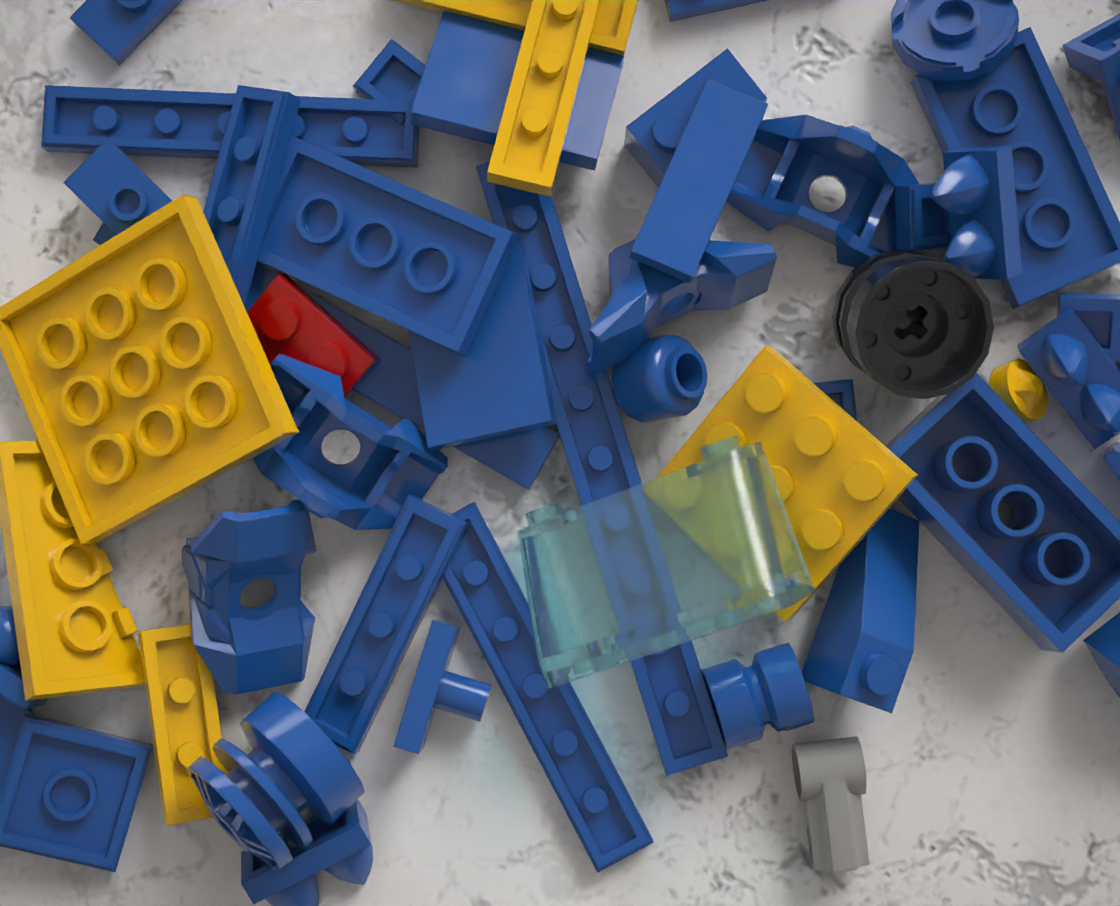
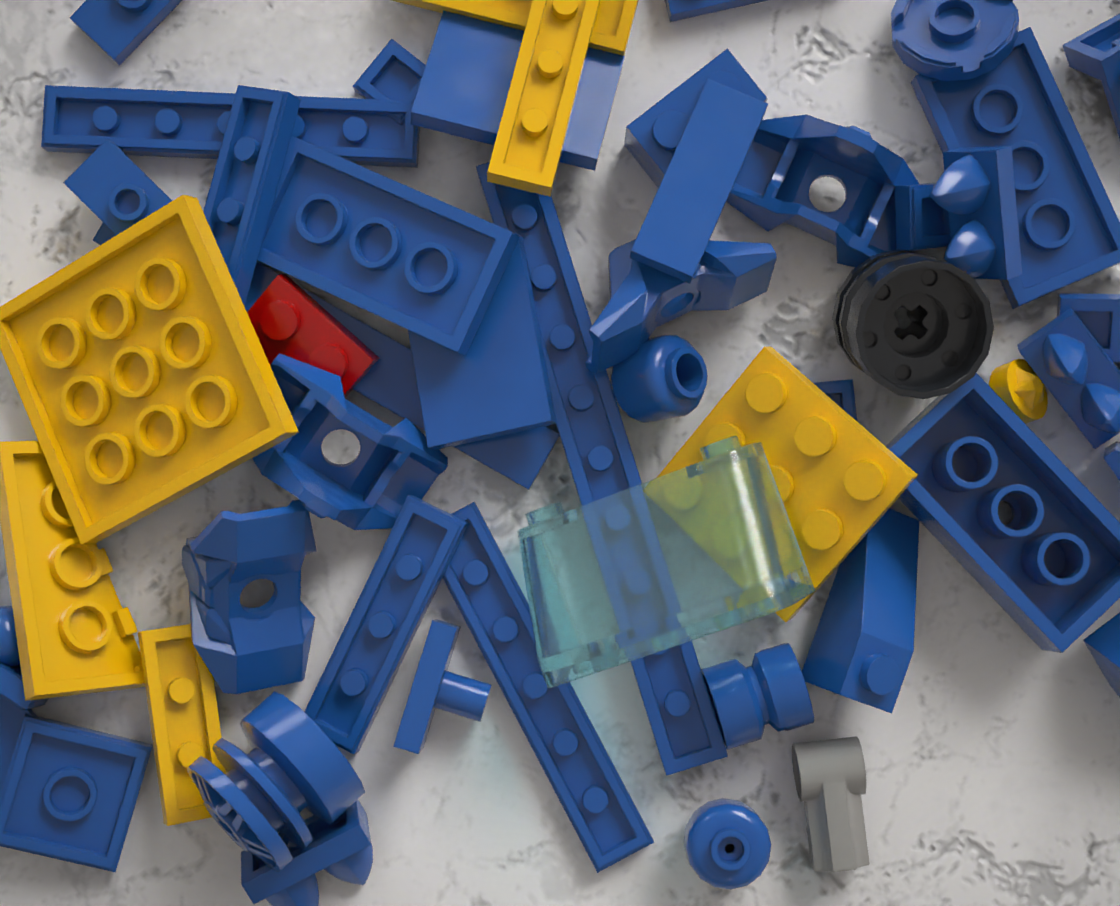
(716, 826): none -> blue head

